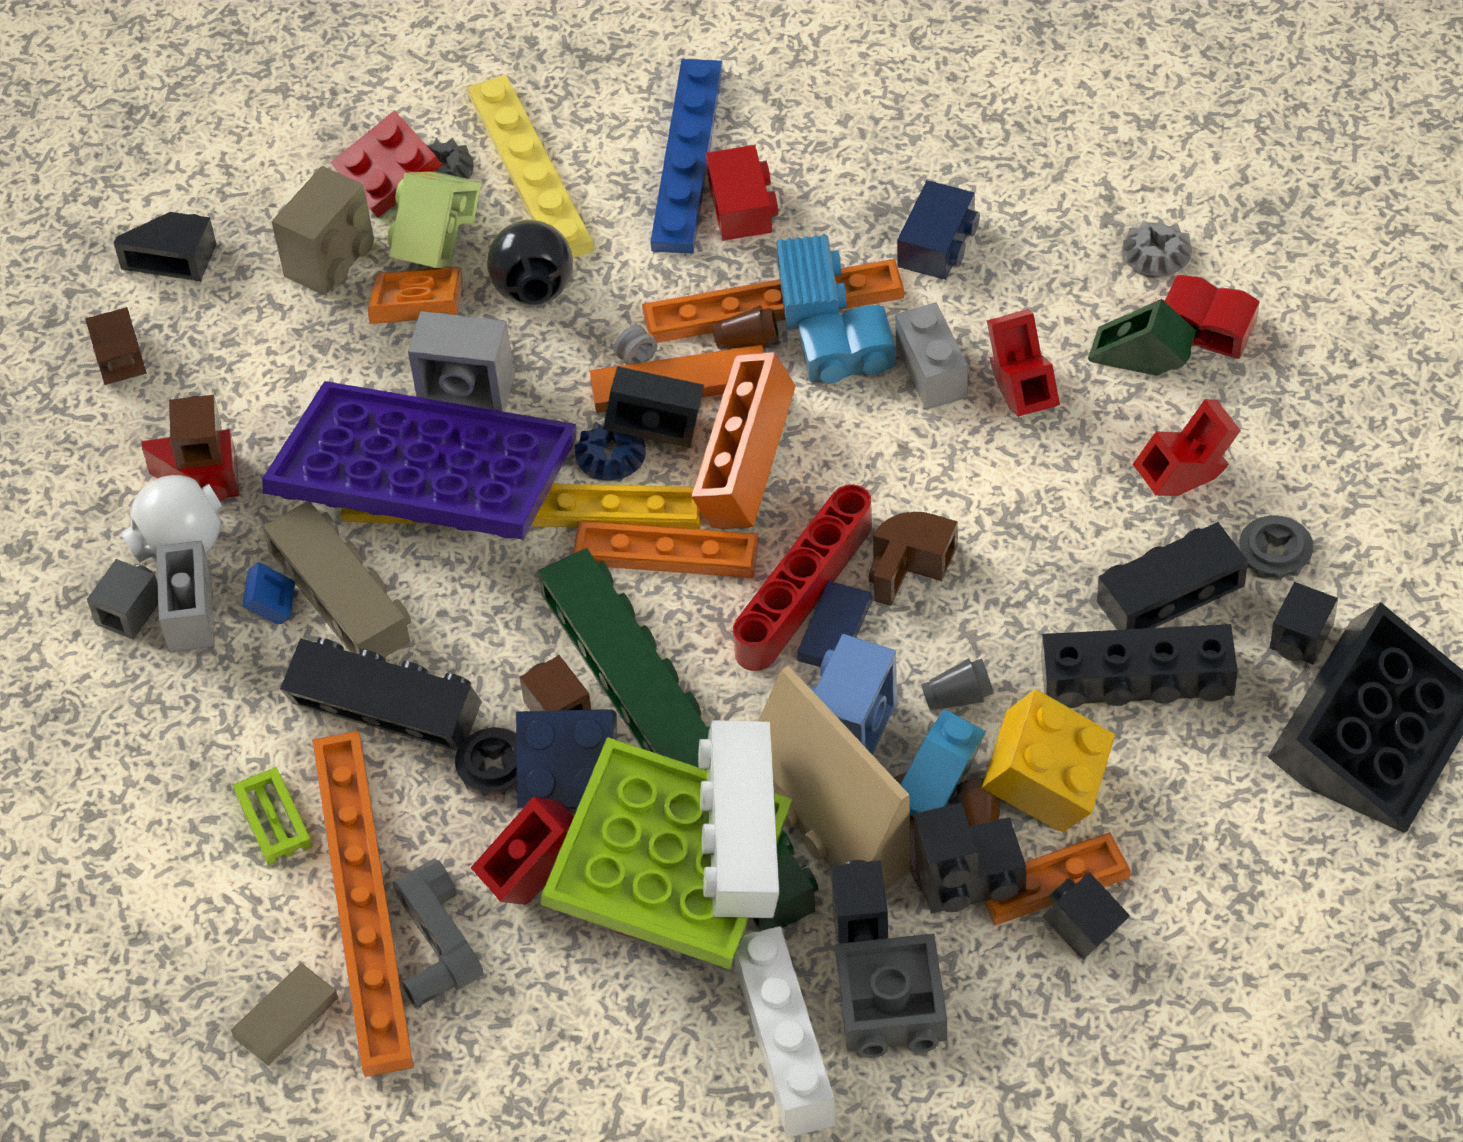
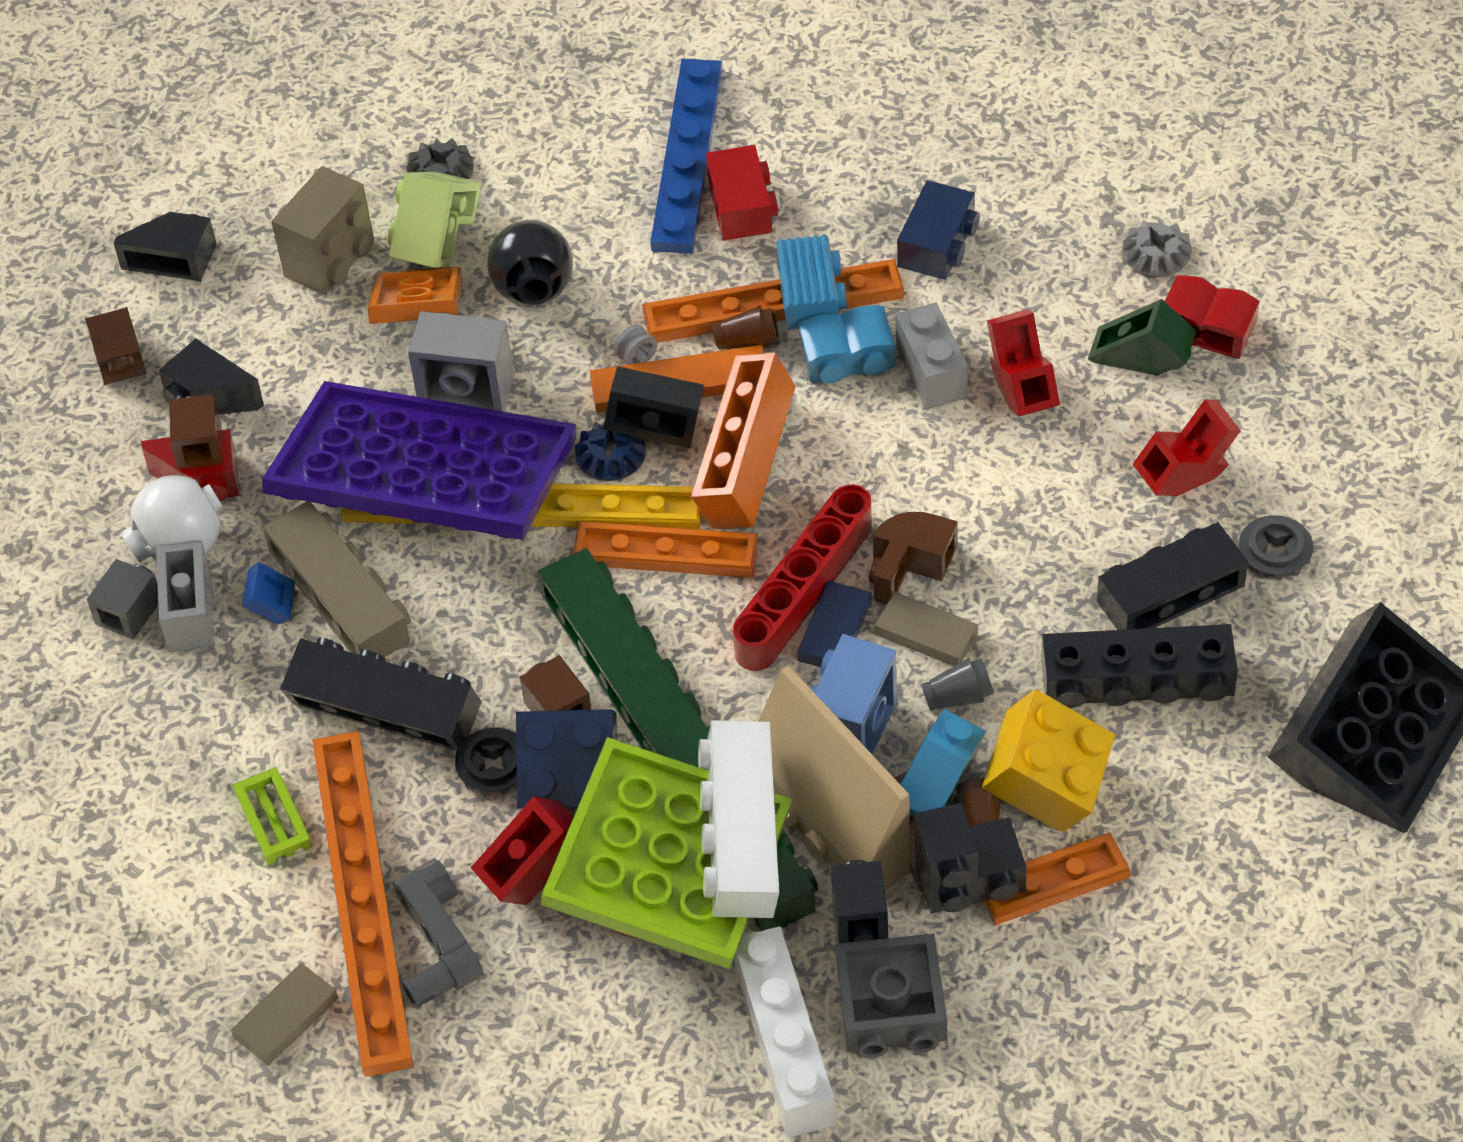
(203, 372): none -> black slope
(382, 160): plate -> none
(528, 161): light yellow plate -> none
(926, 629): none -> dark tan tile
(1084, 914): black brick -> none
(1303, 623): black brick -> none

